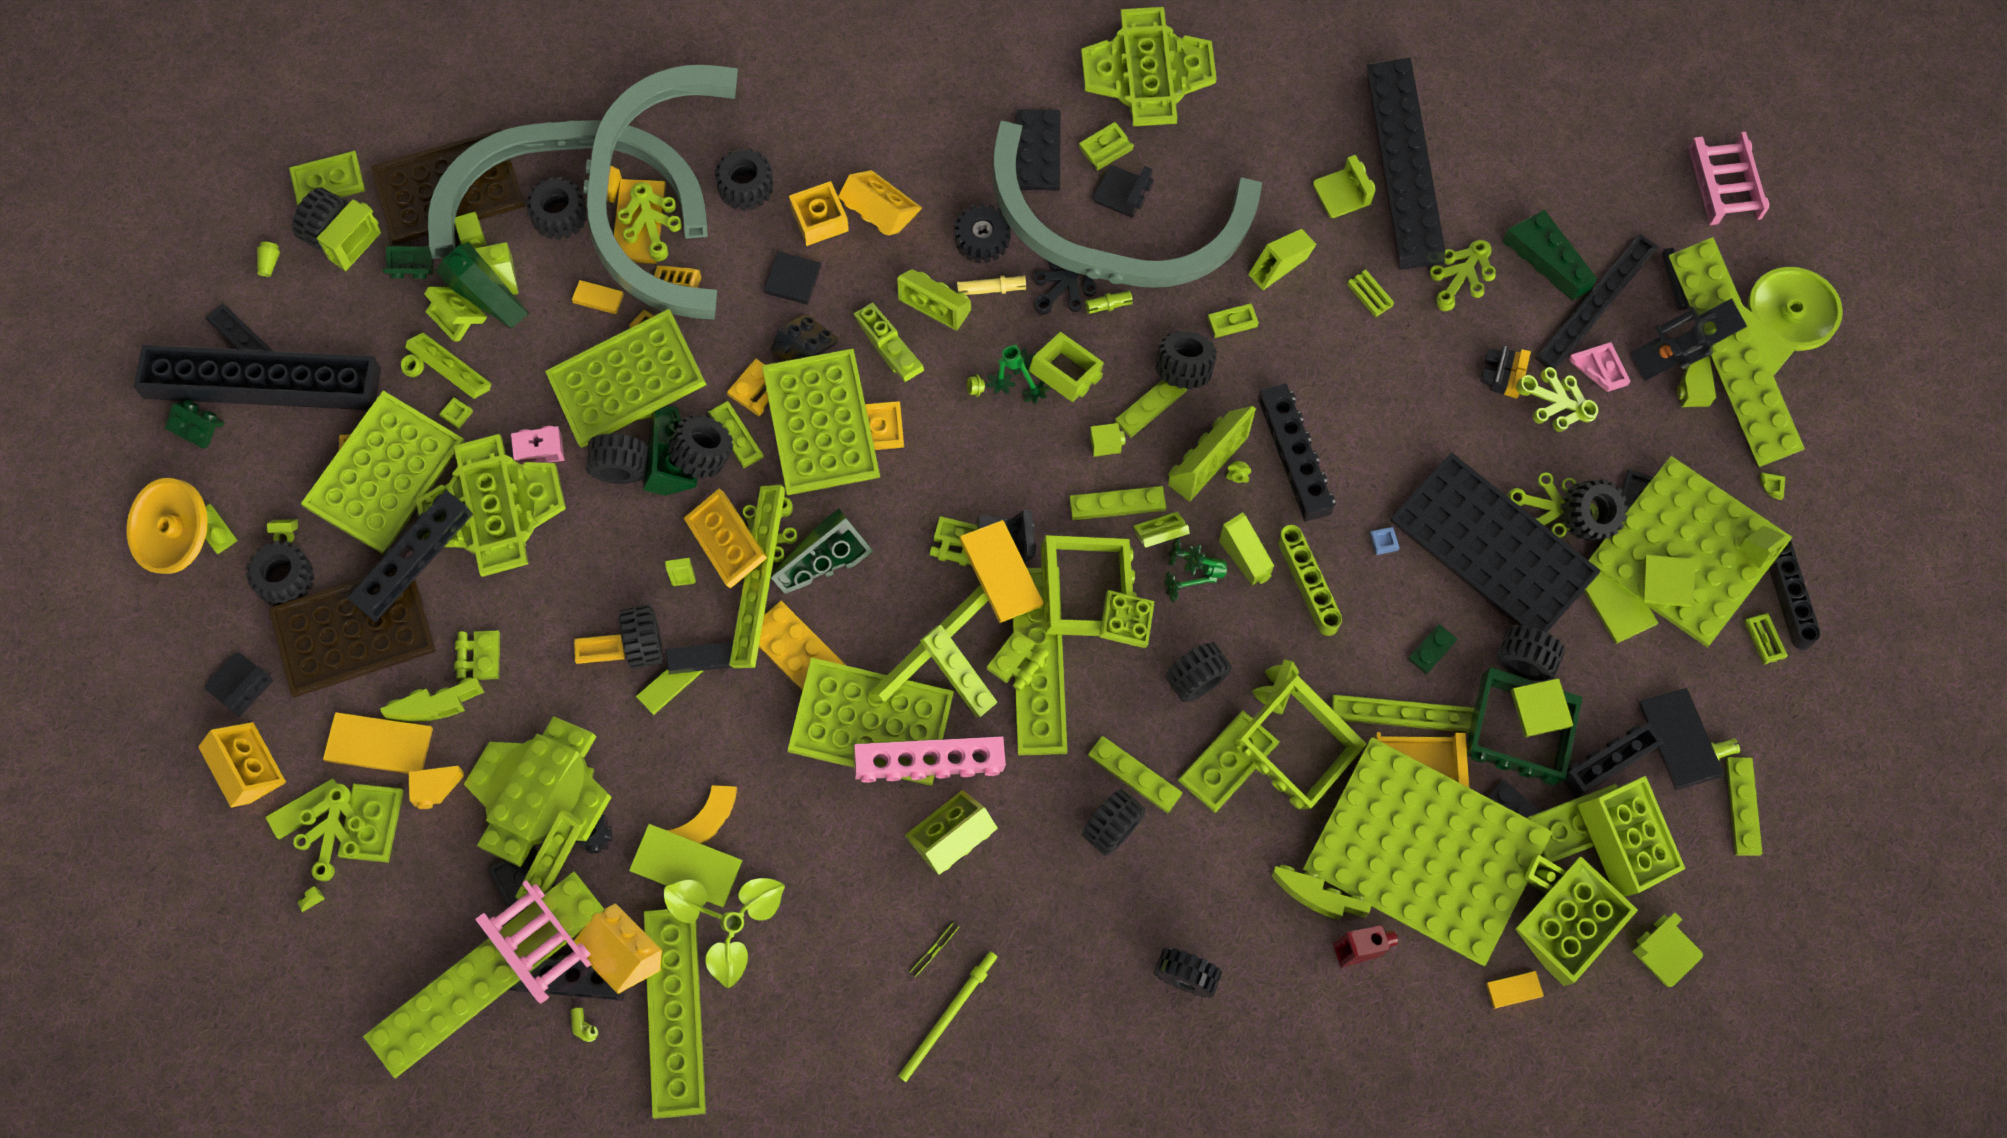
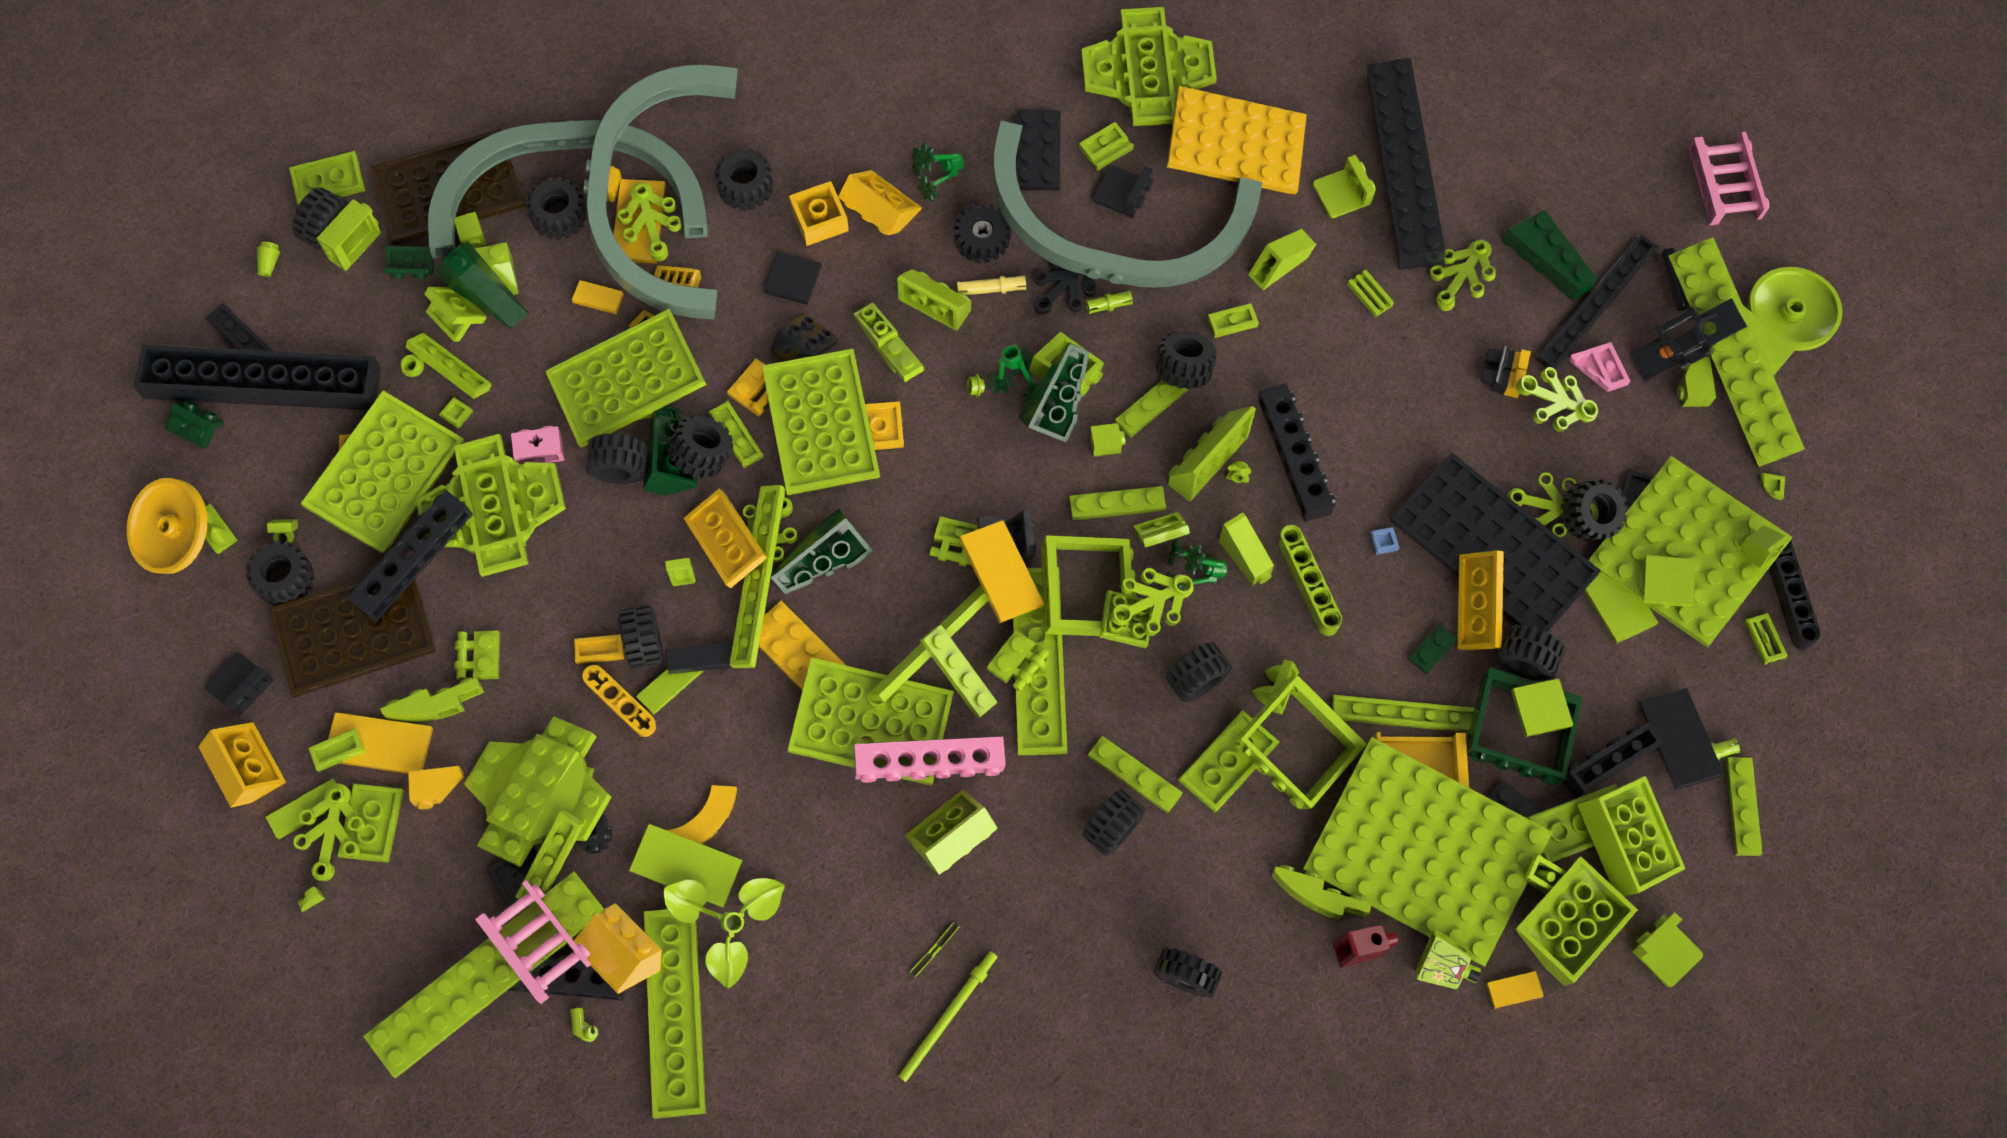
(336, 749): none -> lime tile
(617, 702): none -> yellow beam
(923, 157): none -> plant
(1055, 399): none -> dark green wedge
(1154, 598): none -> lime plant
(1236, 140): none -> yellow plate
(1445, 962): none -> lime torso
(1480, 600): none -> yellow plate

